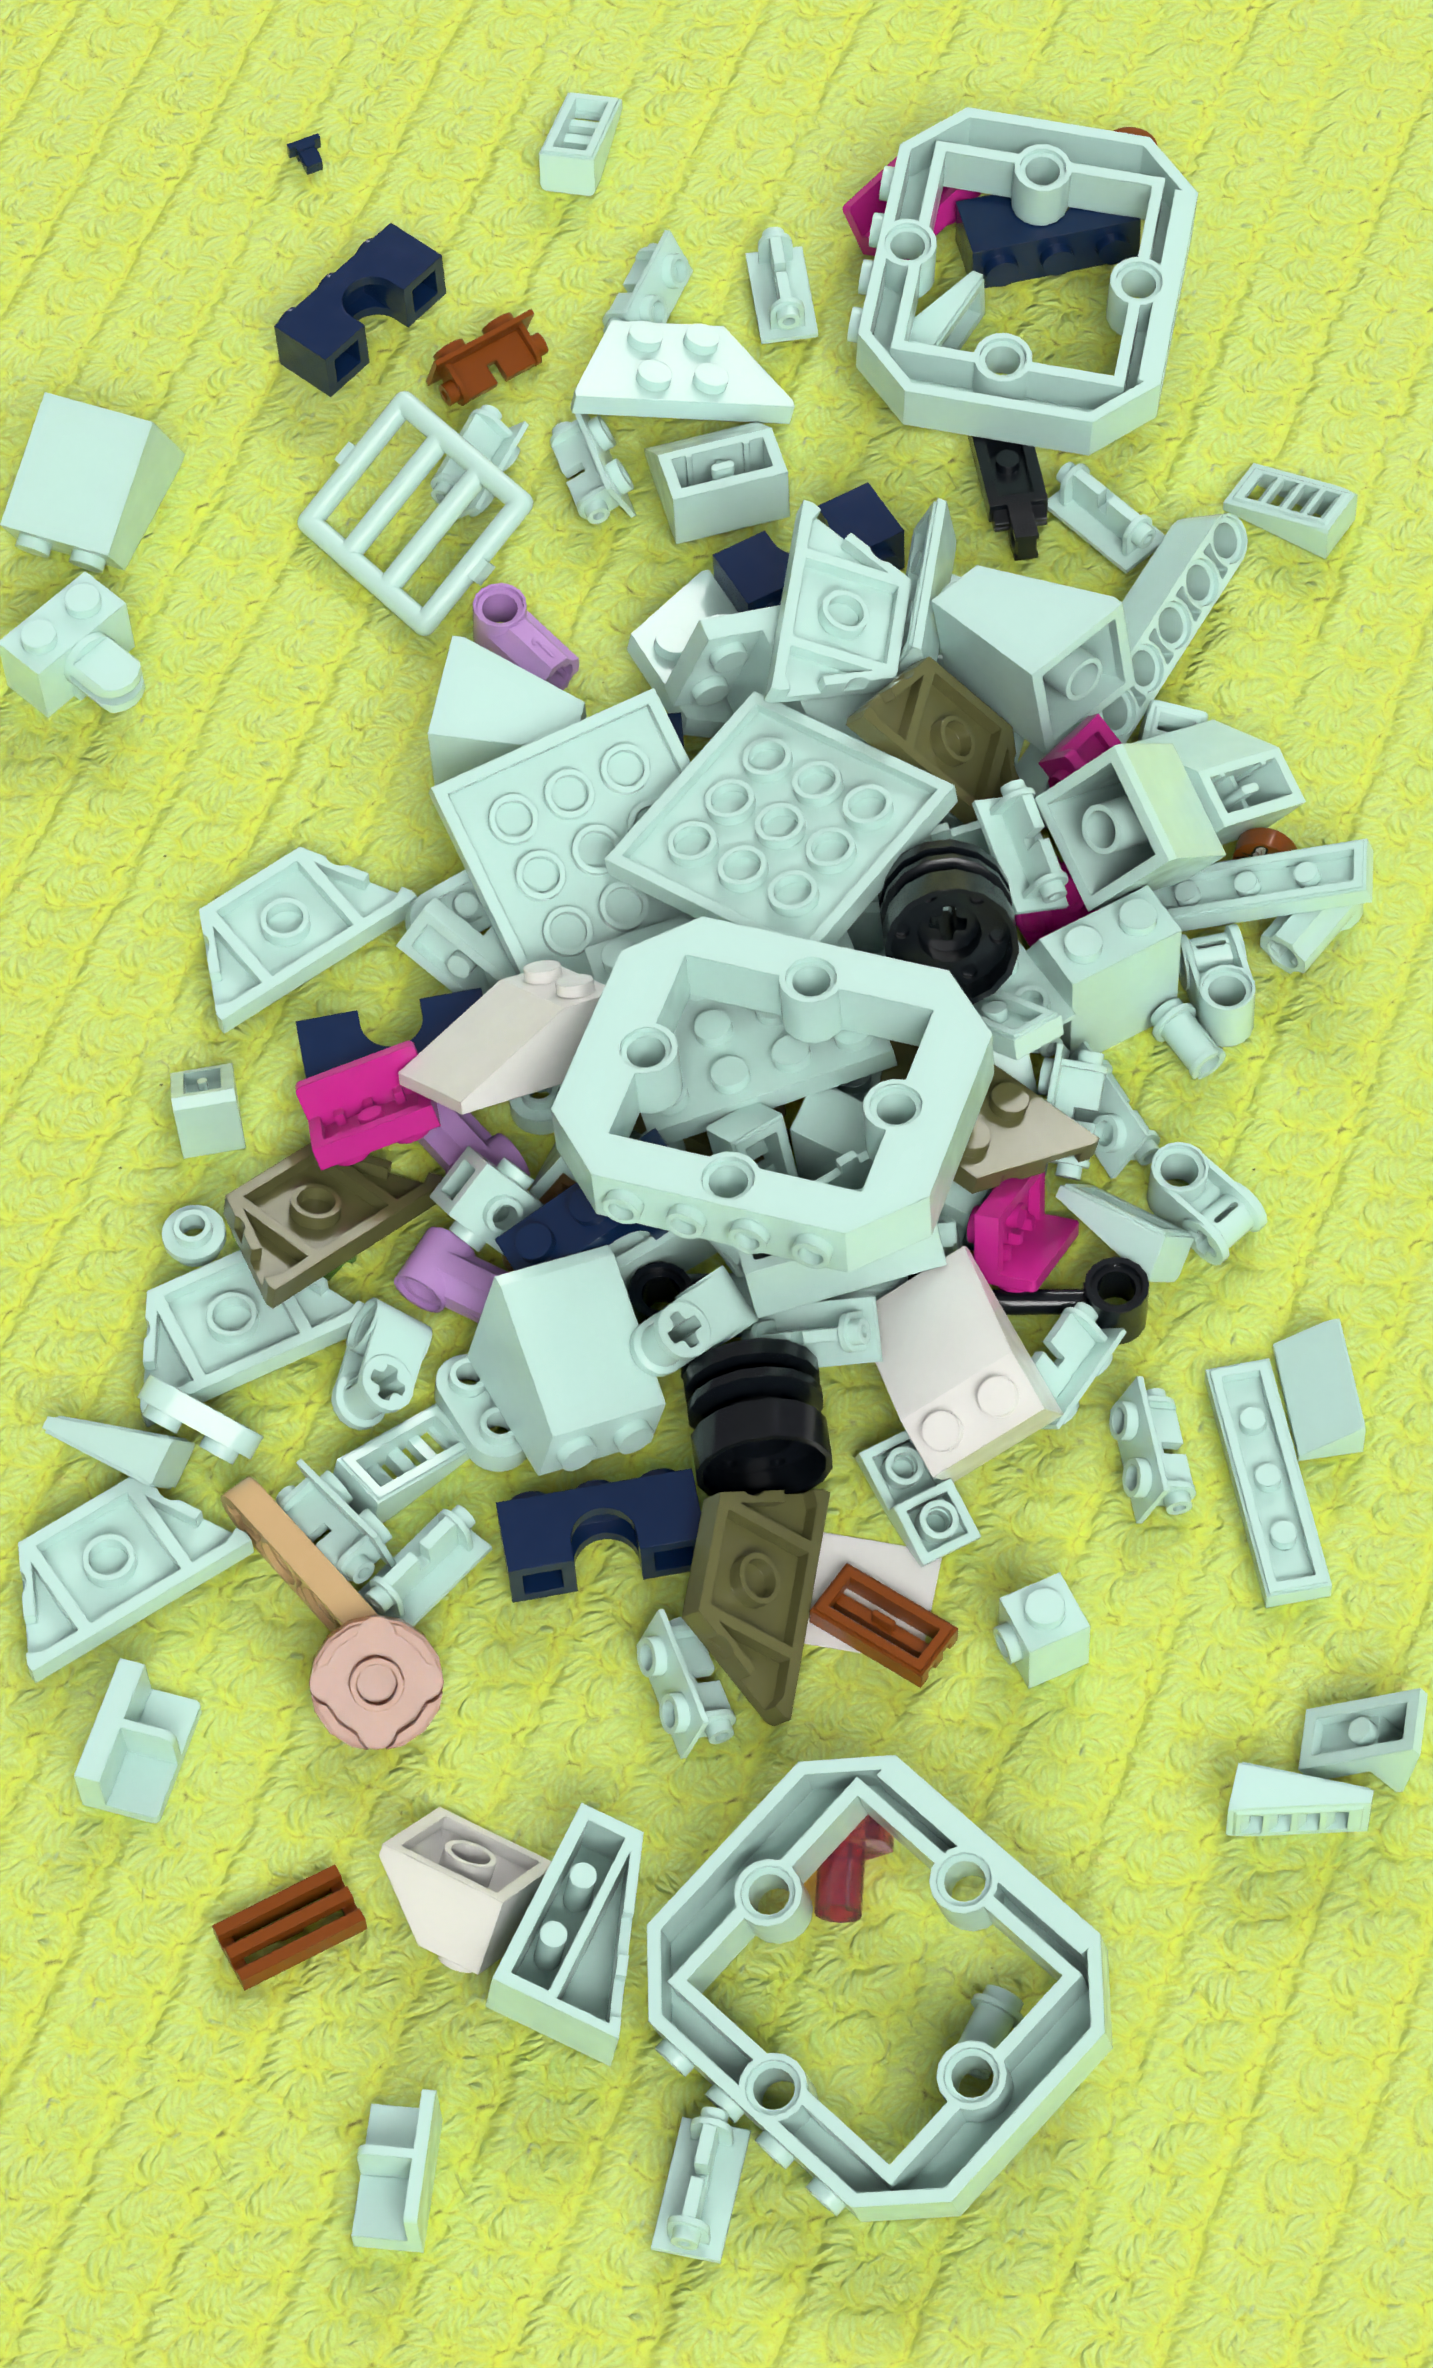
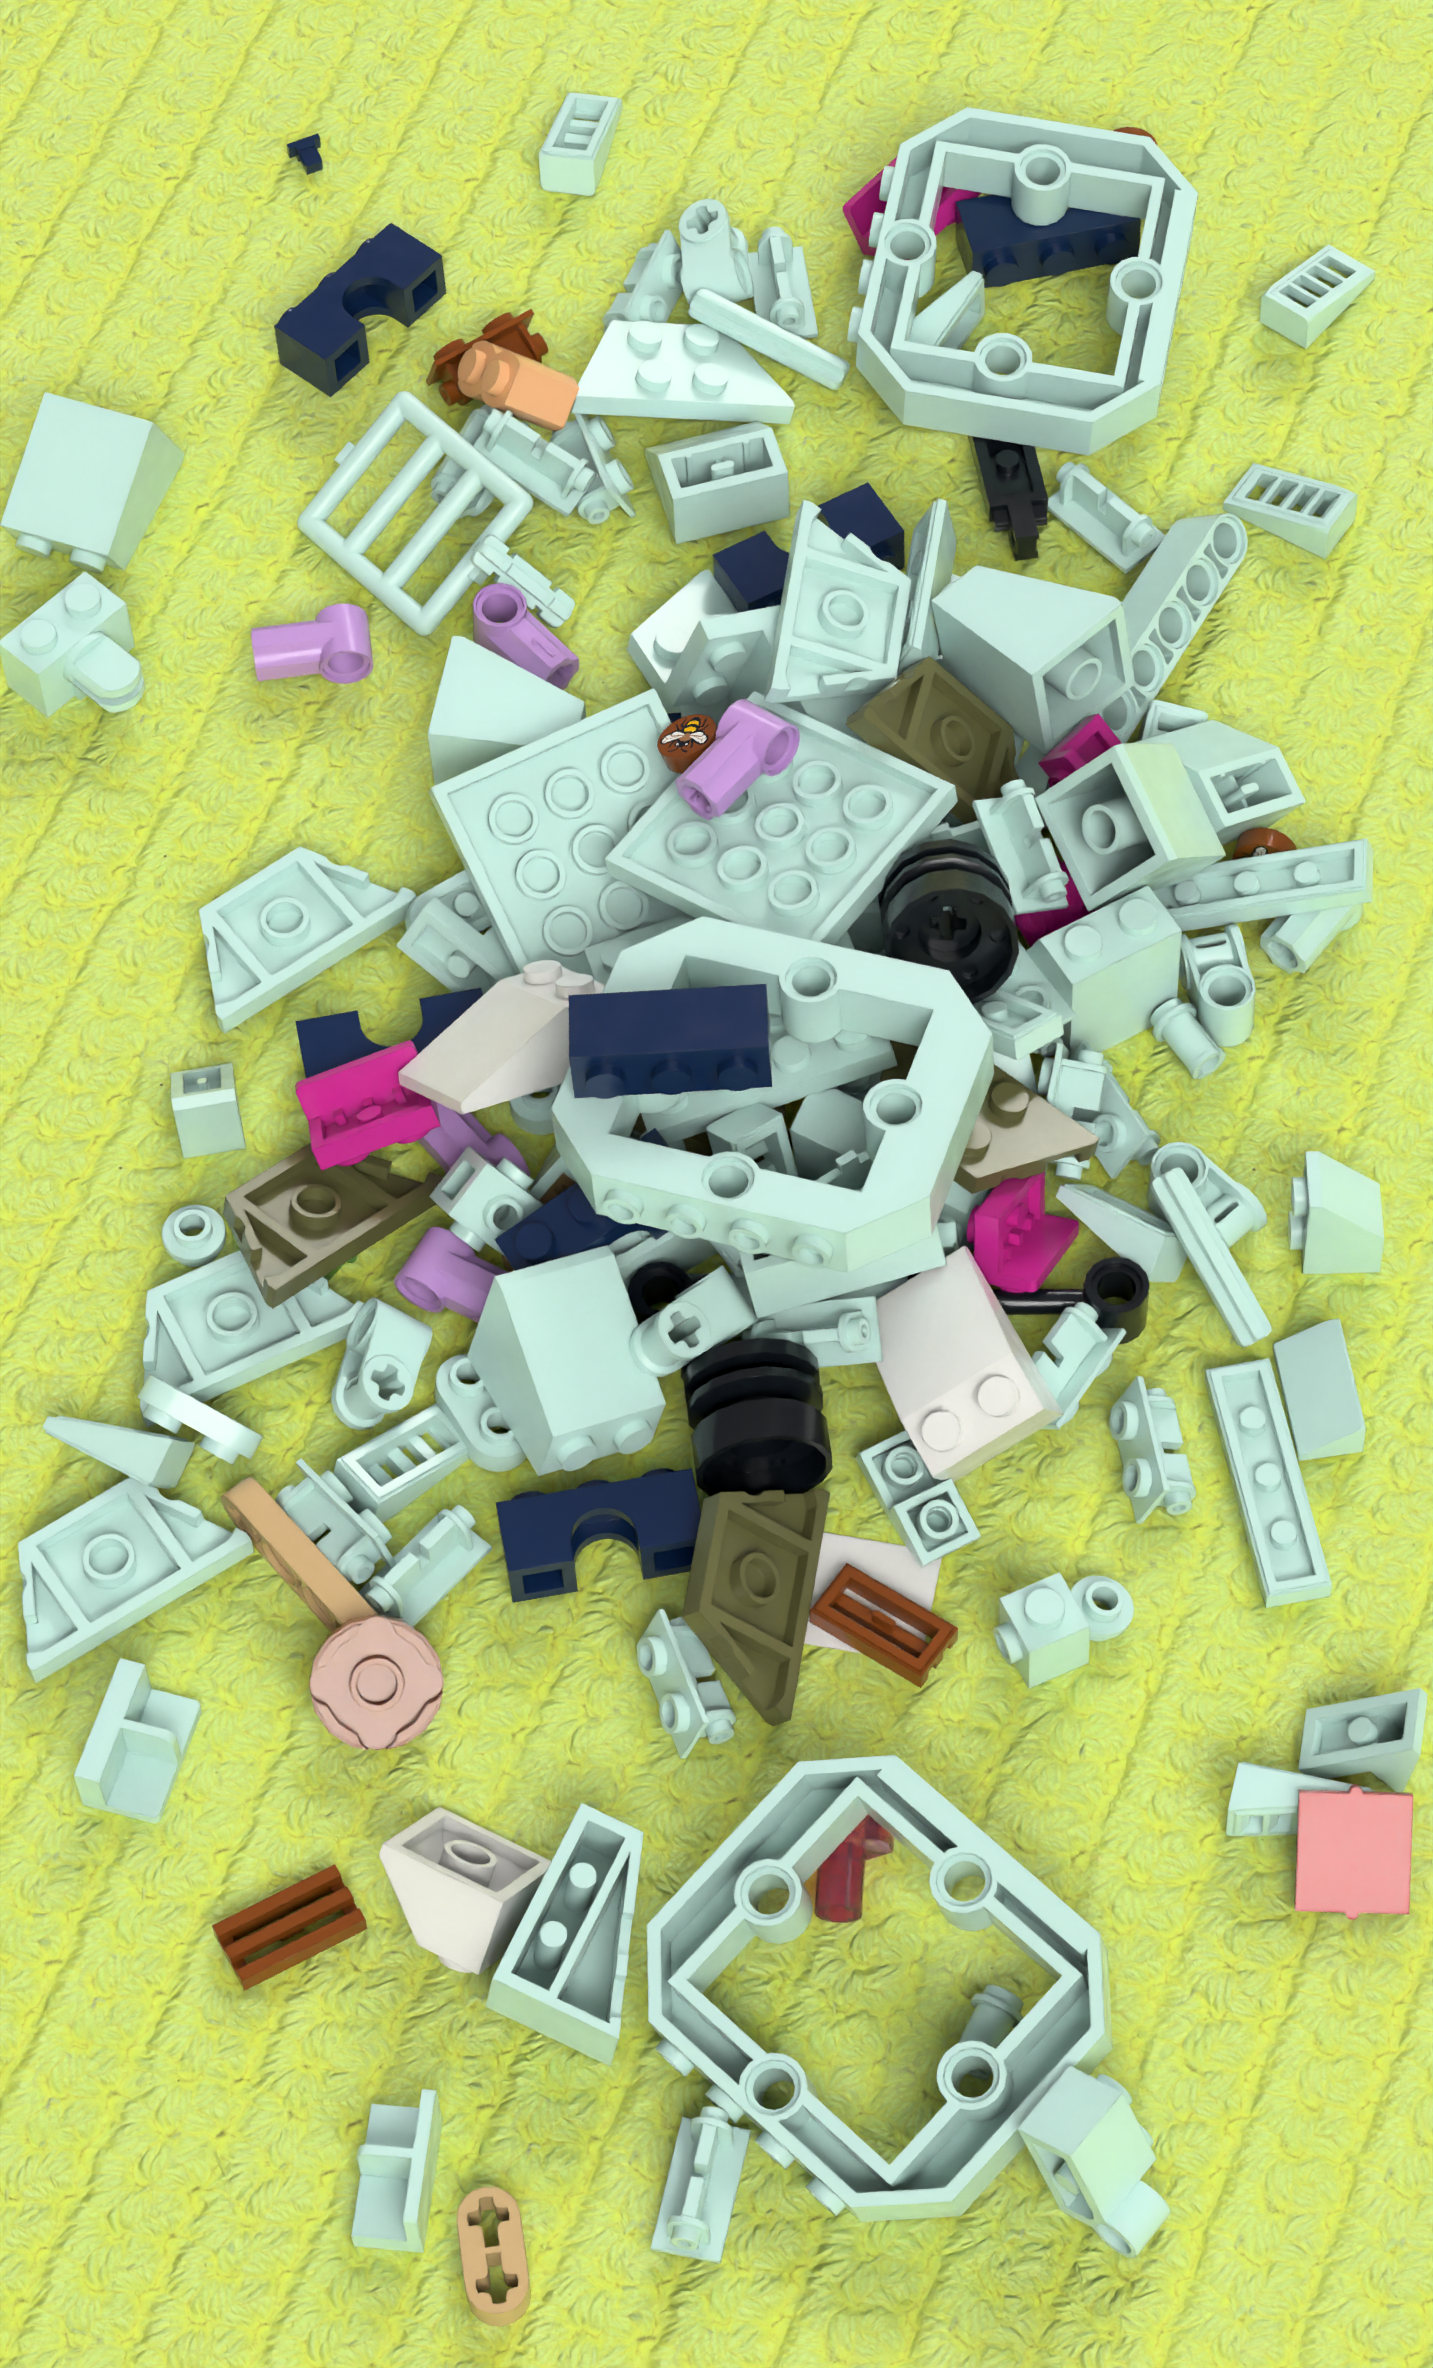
(331, 645): none -> lavender piece
(478, 2257): none -> tan beam
(517, 384): none -> light nougat brick
(535, 463): none -> light aqua hinge
(553, 605): none -> light aqua axle
(670, 1041): none -> dark blue brick
(686, 740): none -> dark orange tile
(713, 253): none -> light aqua piece
(745, 747): none -> lavender piece
(769, 339): none -> light aqua axle
(1095, 2158): none -> light aqua hinge
(1104, 1623): none -> light aqua plate
(1210, 1257): none -> light aqua axle
(1304, 324): none -> light aqua slope
(1335, 1218): none -> light aqua slope
(1353, 1852): none -> piece

